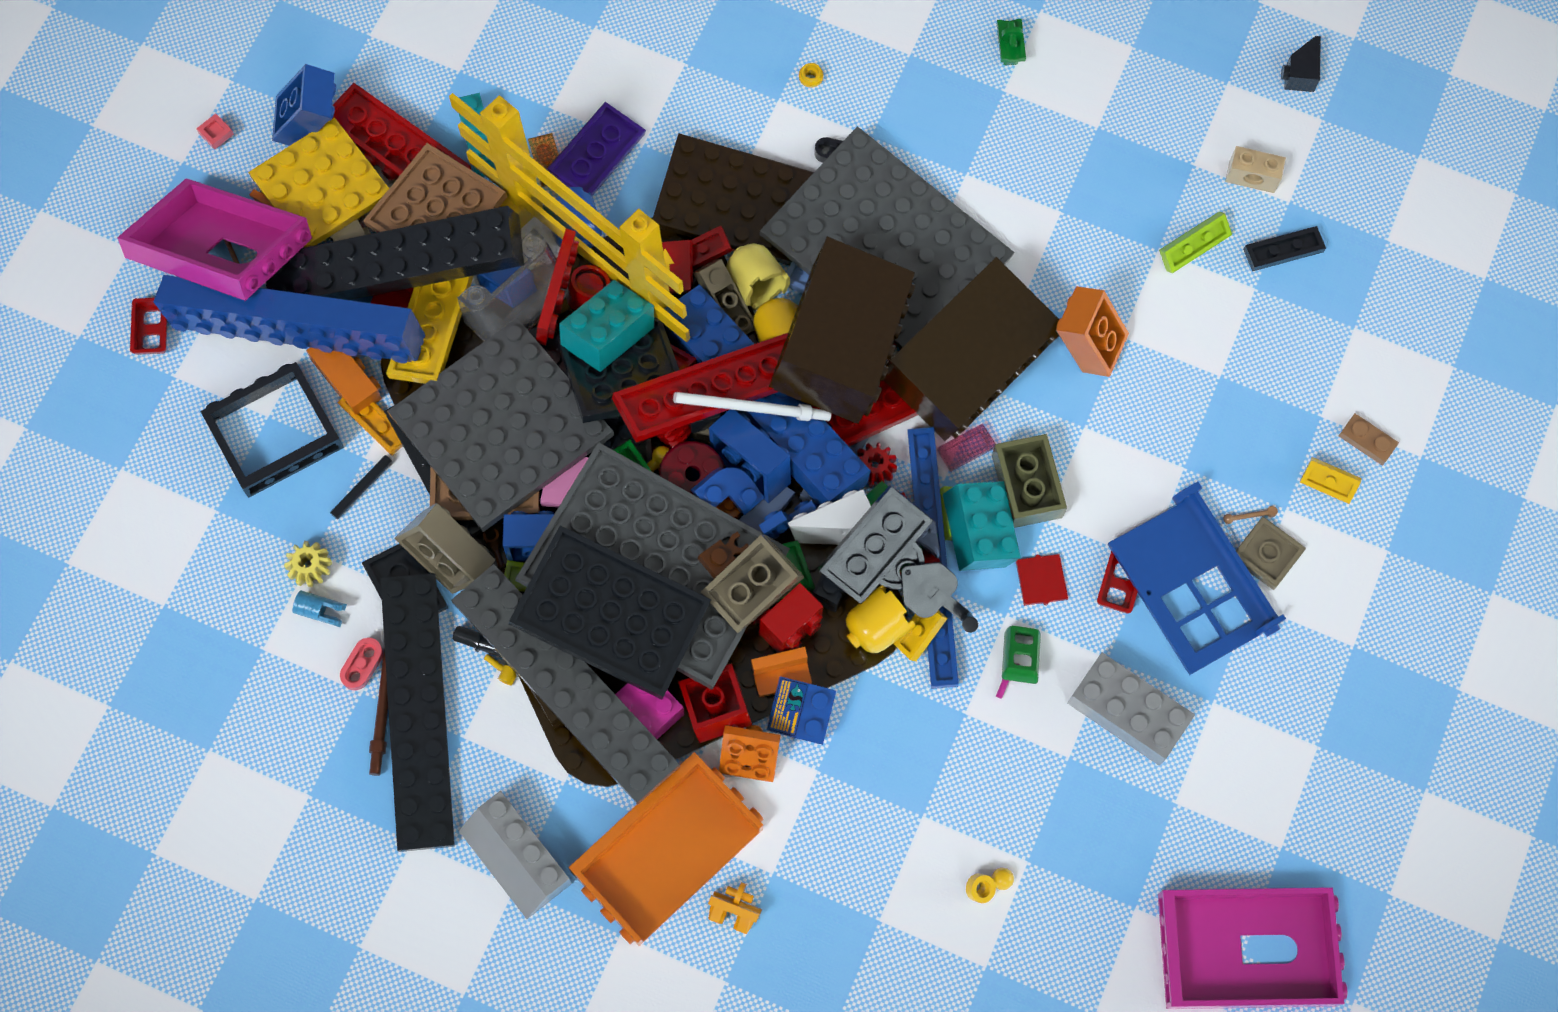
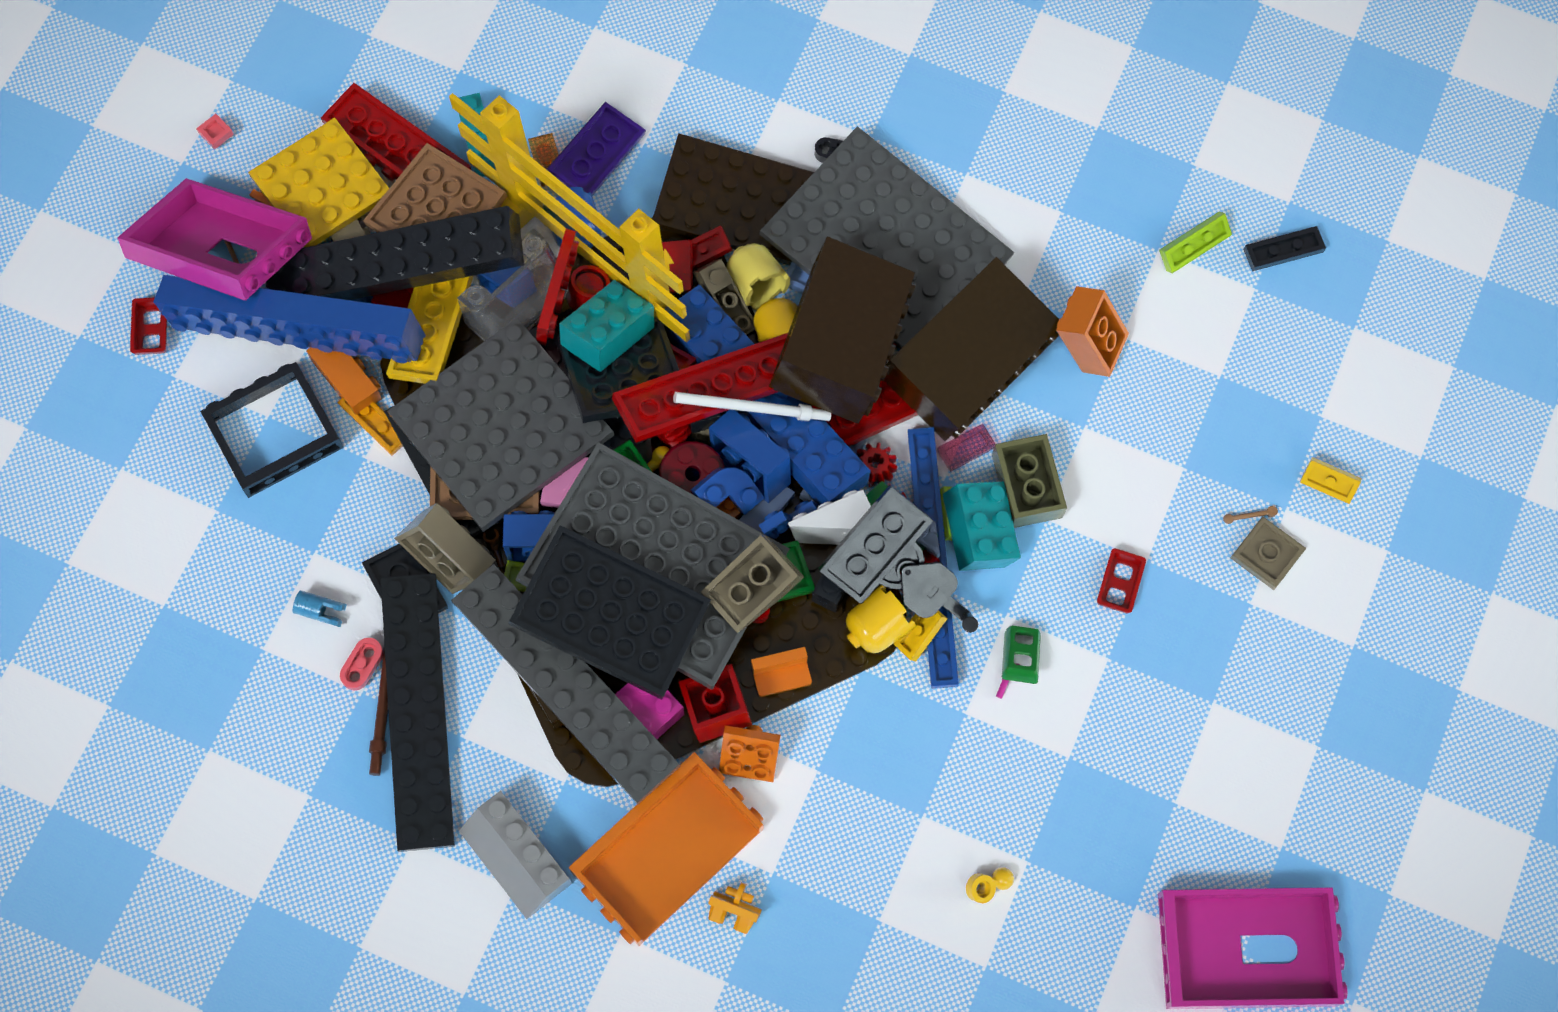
(297, 567): light yellow gear -> none
(303, 105): blue brick -> none
(361, 487): black bar -> none
(473, 639): black axle -> none
(507, 674): yellow hand -> none
(719, 556): reddish brown plate -> none
(791, 620): red brick -> none
(801, 710): slope -> none
(811, 69): yellow plate -> none
(1011, 41): green hips -> none
(1041, 580): red piece -> none
(1131, 709): light grey brick -> none
(1174, 552): blue door -> none
(1255, 169): tan brick -> none
(1303, 67): black slope -> none
(1368, 439): medium nougat plate -> none

